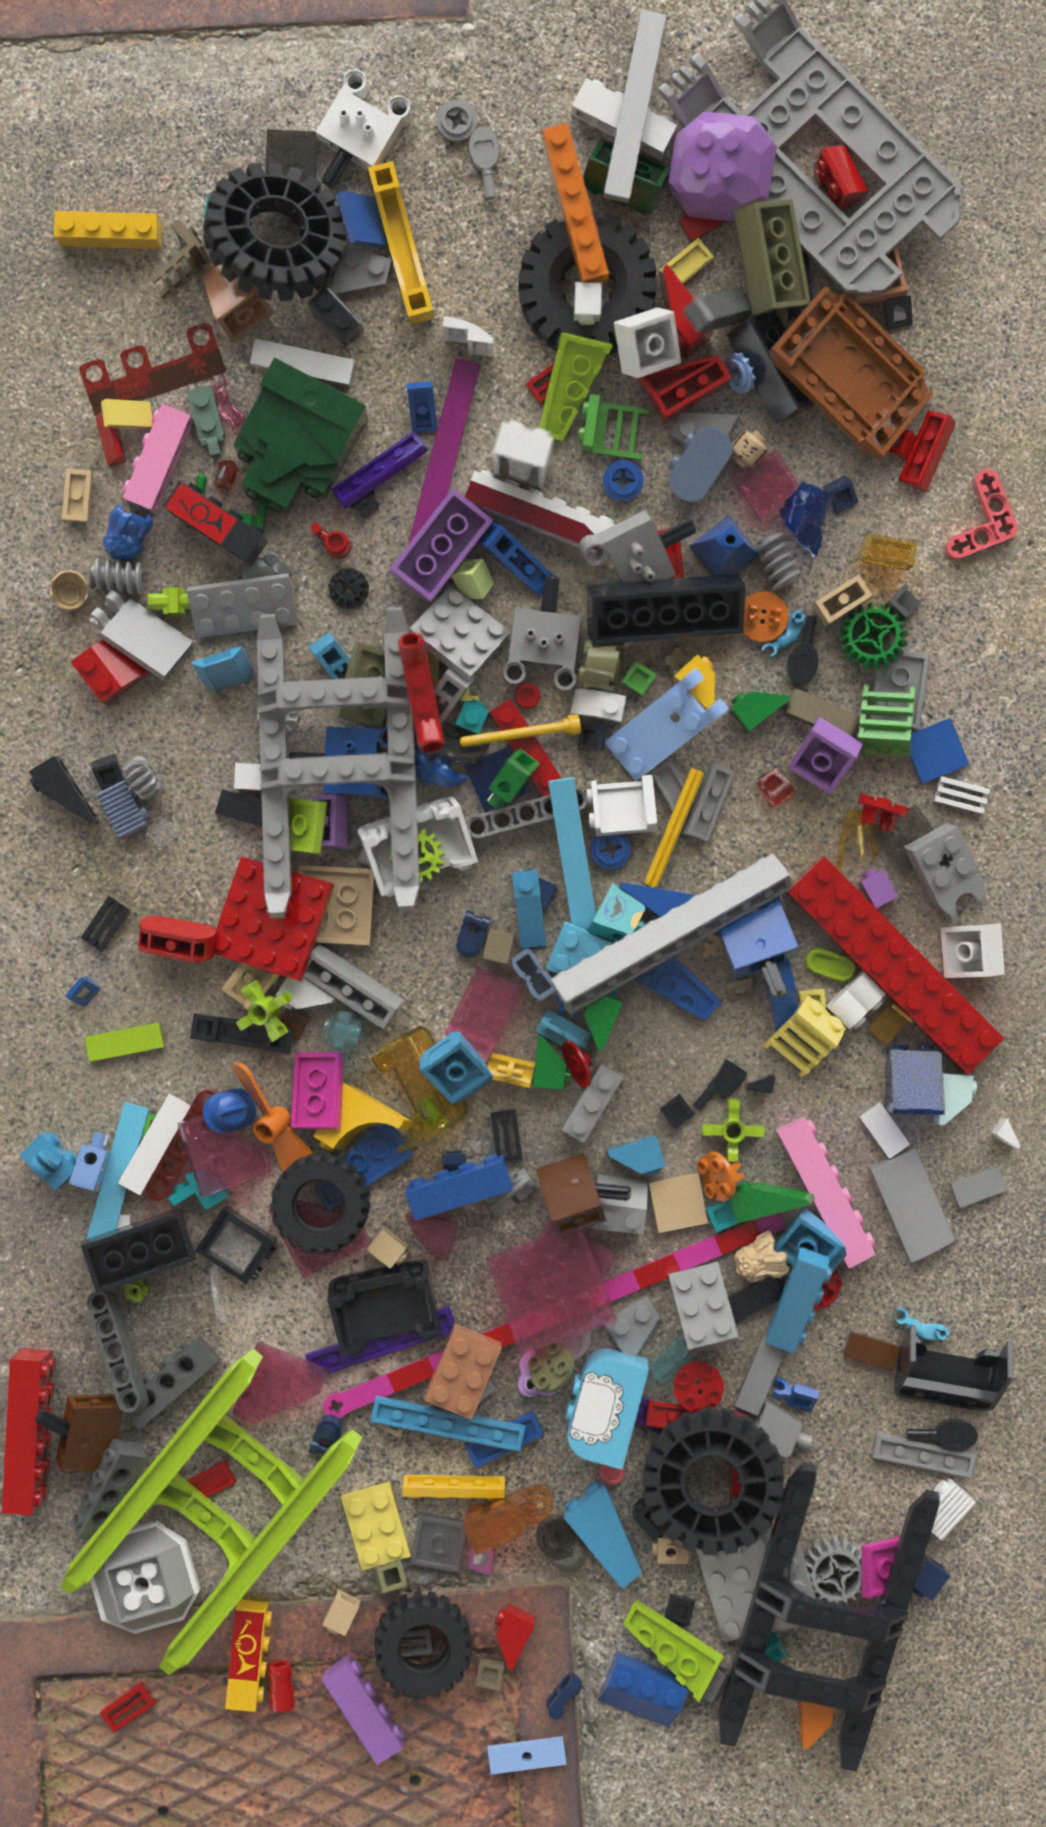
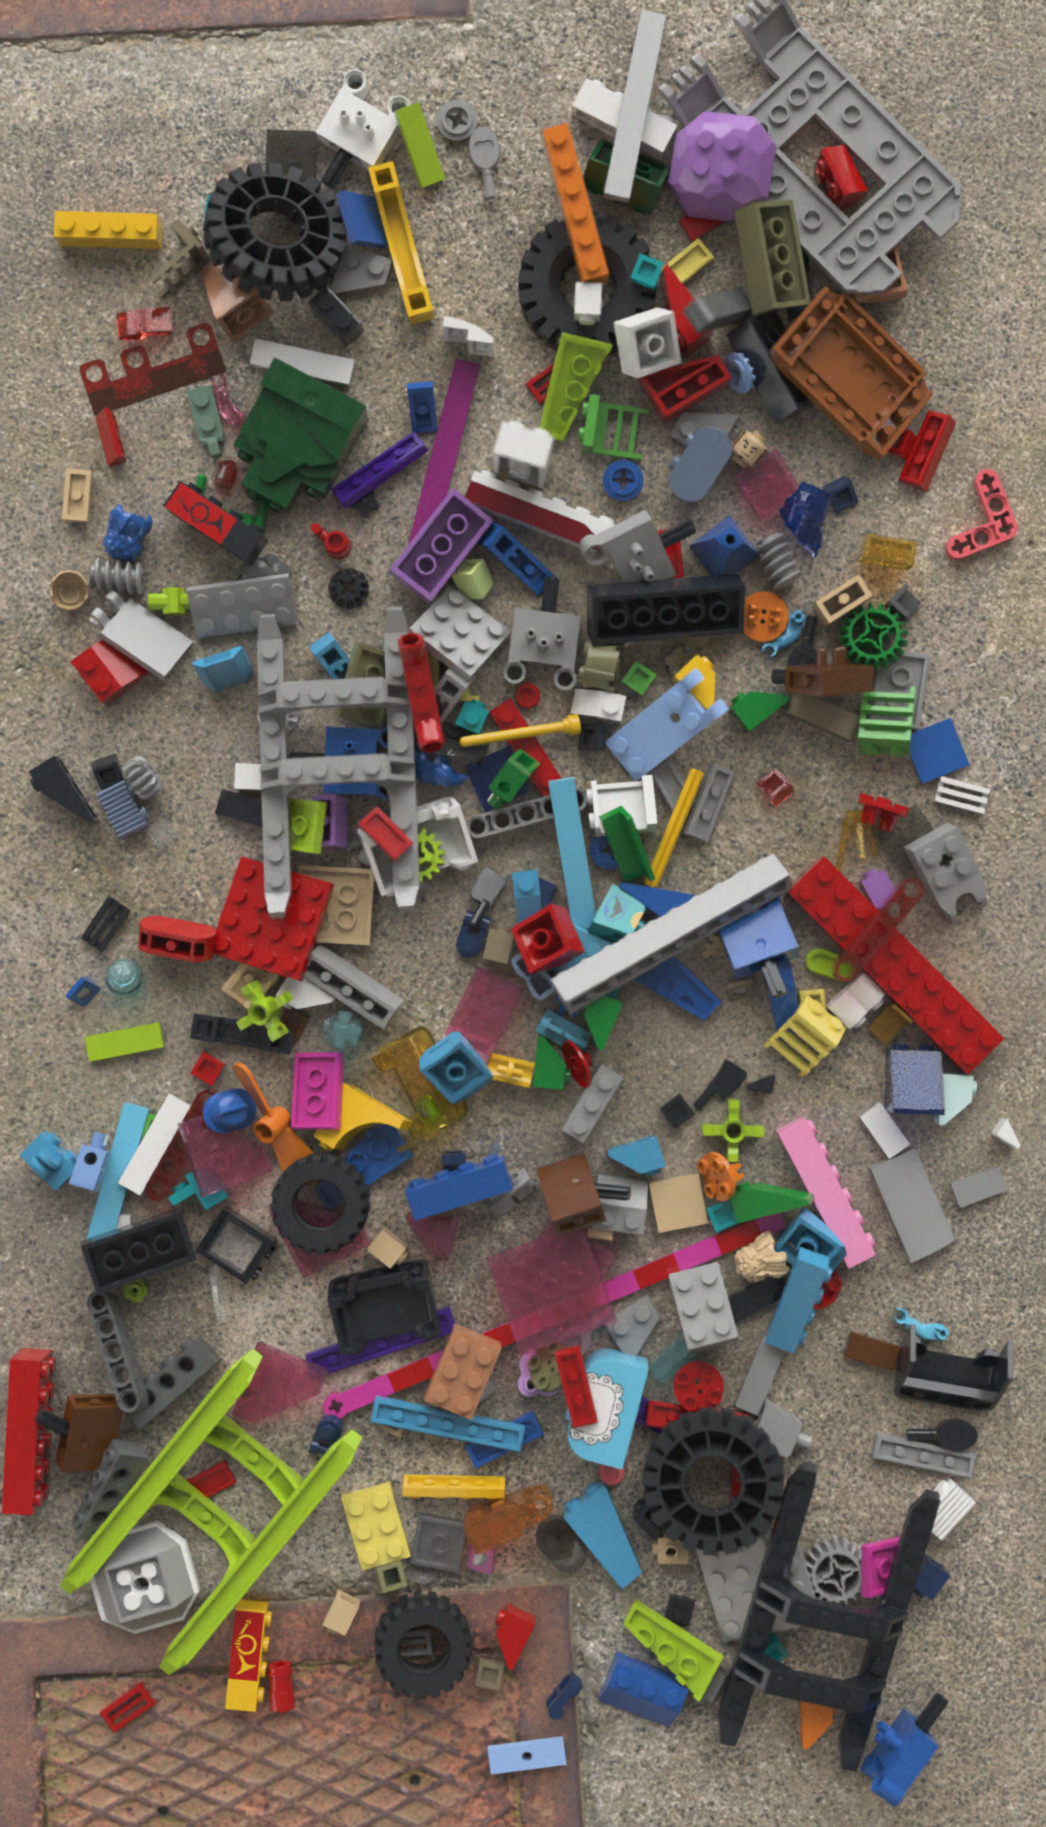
(124, 978): none -> clear light blue hair
(127, 414): light yellow tile -> none
(143, 322): none -> clear red slope
(158, 458): bright pink brick -> none
(208, 1068): none -> red tile
(363, 1709): medium lavender brick -> none
(385, 834): none -> red tile
(419, 145): none -> lime tile
(484, 892): none -> piece
(503, 1113): black tile -> none
(547, 939): none -> red slope
(576, 1386): none -> red tile
(599, 1234): none -> tan tile
(626, 845): none -> green panel
(646, 271): none -> teal plate
(798, 1396): blue plate -> none
(825, 677): none -> reddish brown piece
(825, 755): medium lavender brick -> none
(889, 924): none -> clear red beam
(898, 312): black slope -> none
(902, 1751): none -> blue piece
(972, 951): white slope -> none

